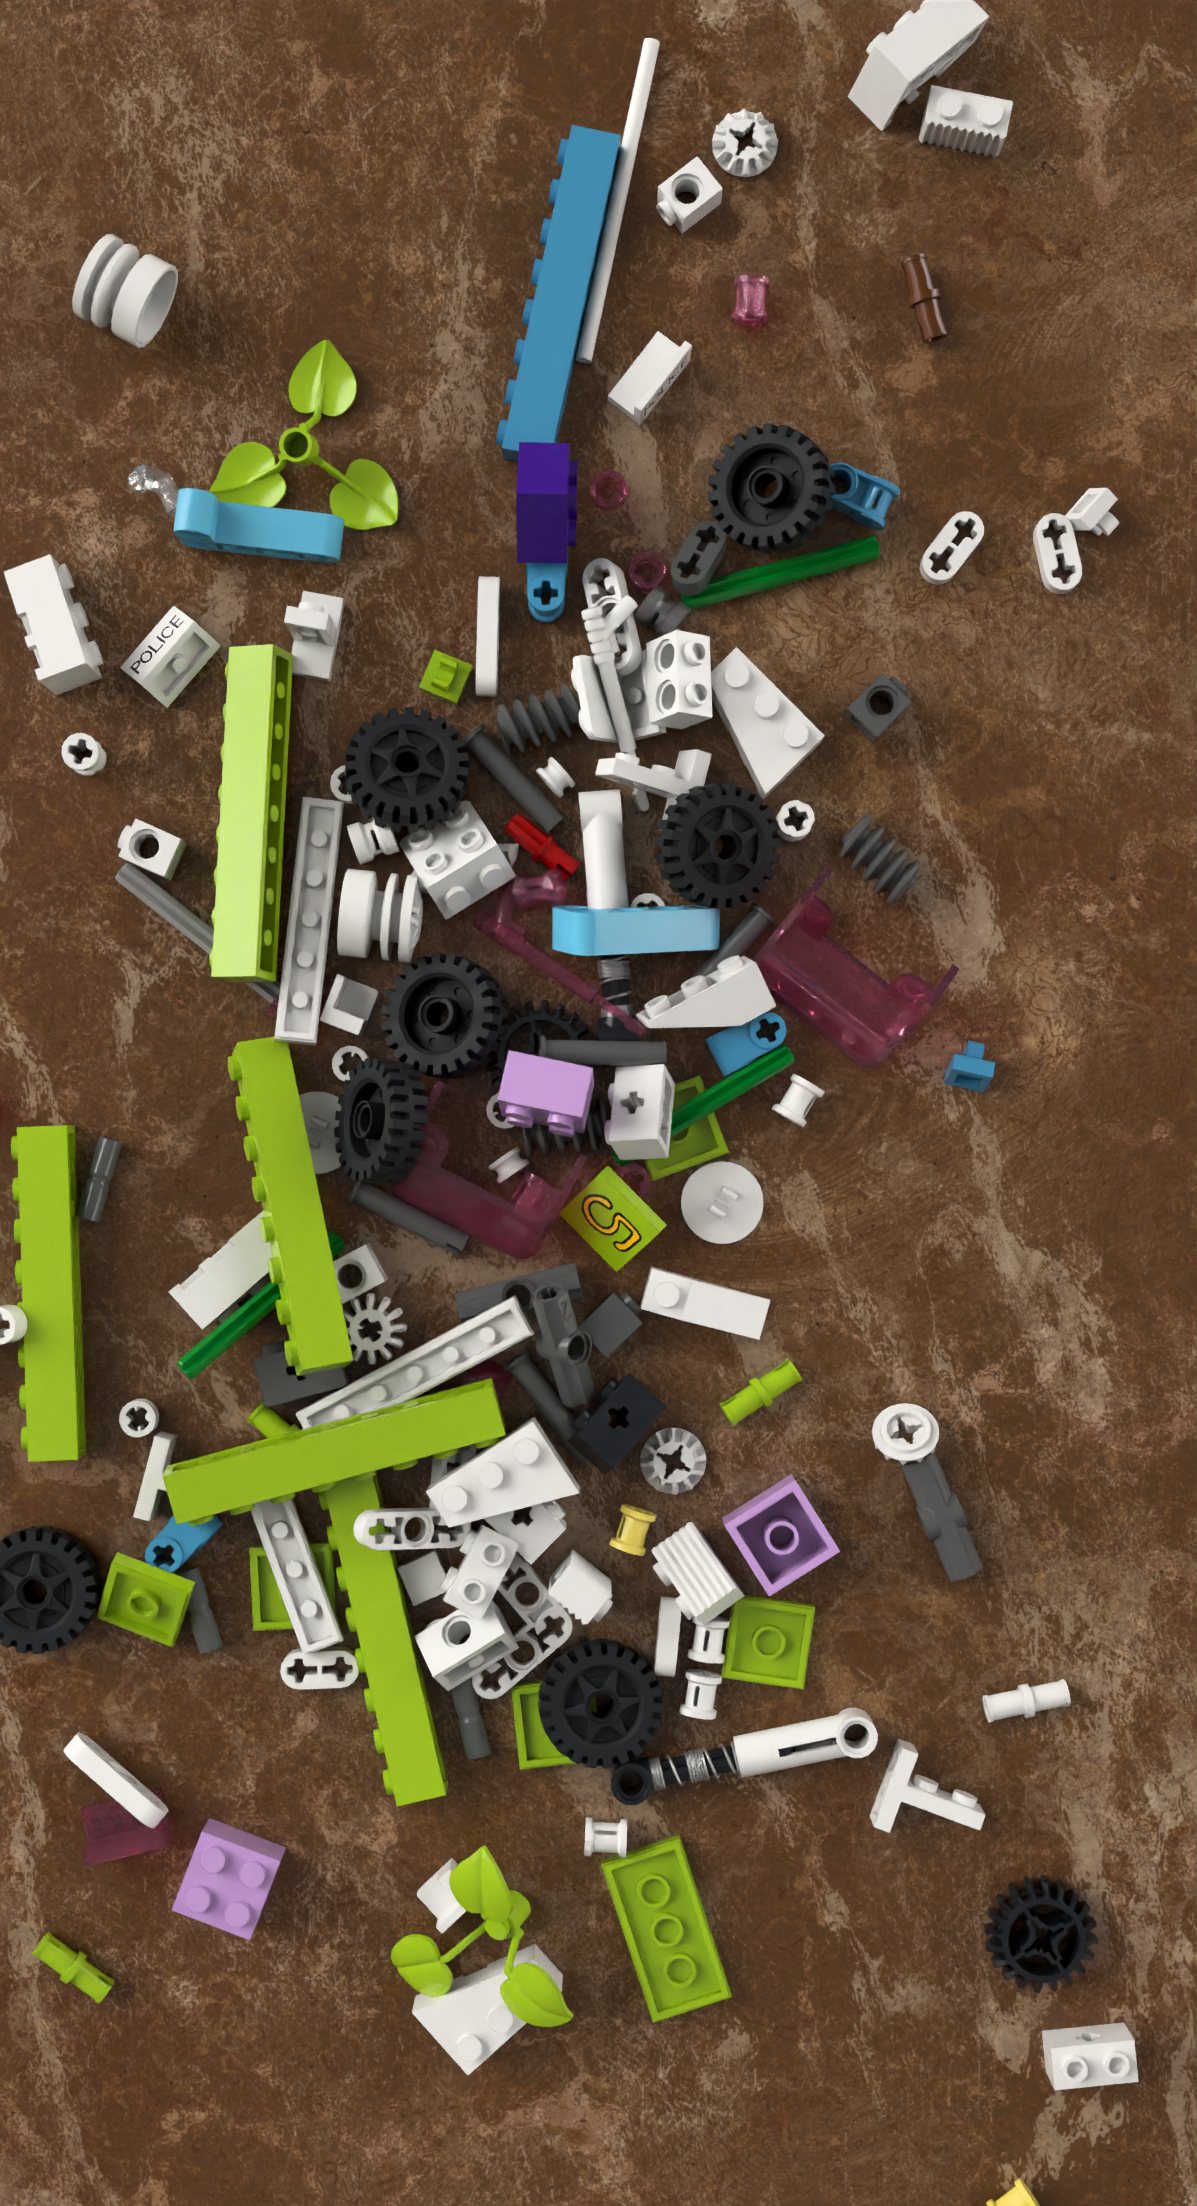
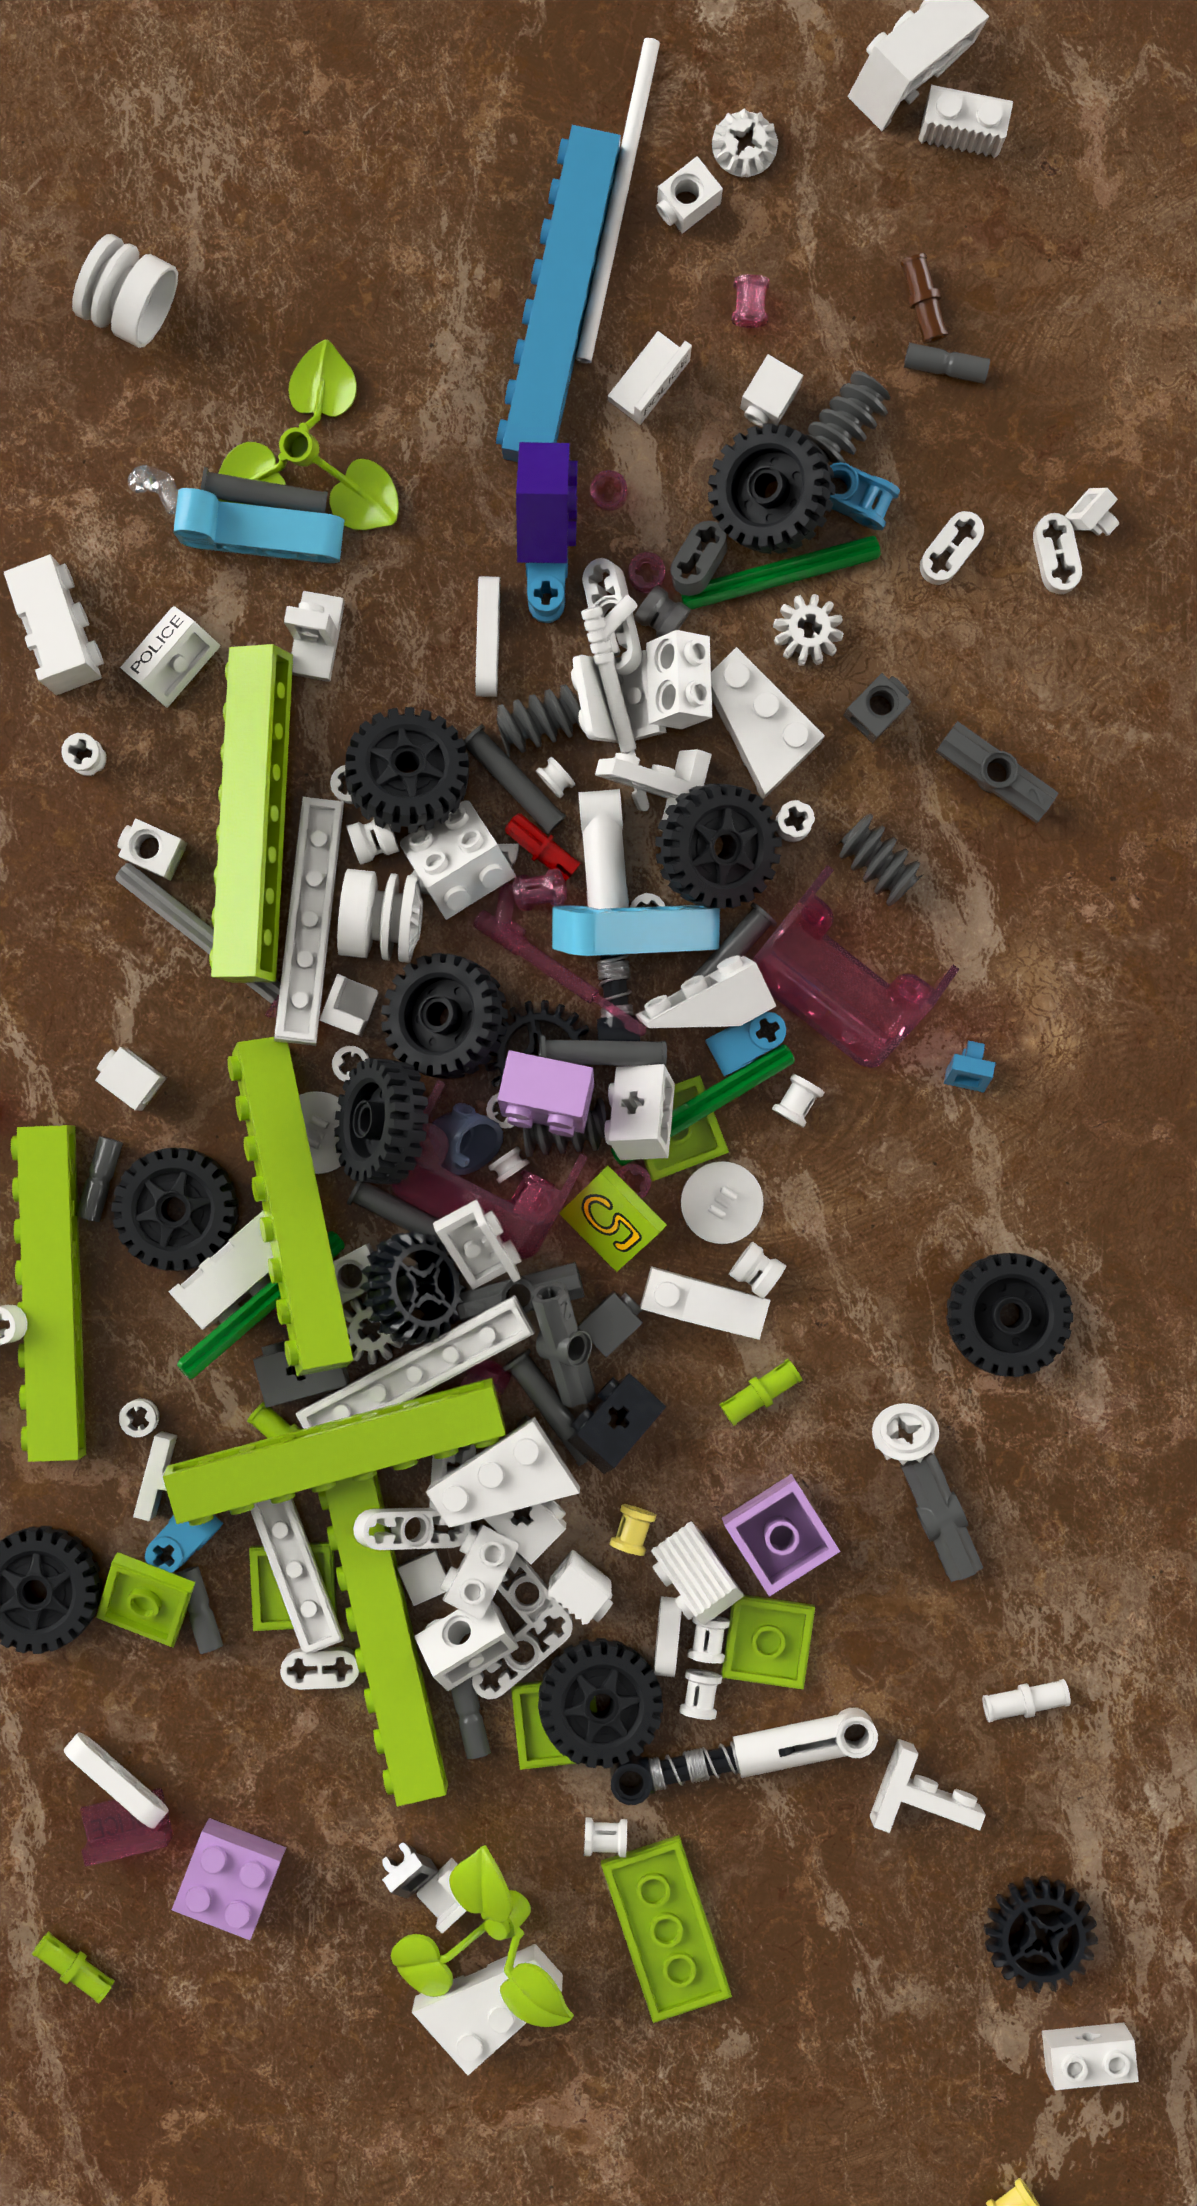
(129, 1077): none -> white brick
(143, 1215): none -> black wheel
(263, 493): none -> dark grey pin
(399, 1289): none -> black gear
(410, 1874): none -> flat silver tile
(446, 677): lime tile -> none
(471, 1137): none -> sand blue helmet
(476, 1245): none -> white bracket
(666, 1442): white gear -> none
(750, 1263): none -> white wheel
(770, 392): none -> white brick
(795, 636): none -> white gear
(848, 415): none -> dark grey piece
(942, 362): none -> dark grey piece
(1020, 787): none -> dark grey piece
(1041, 1322): none -> black wheel

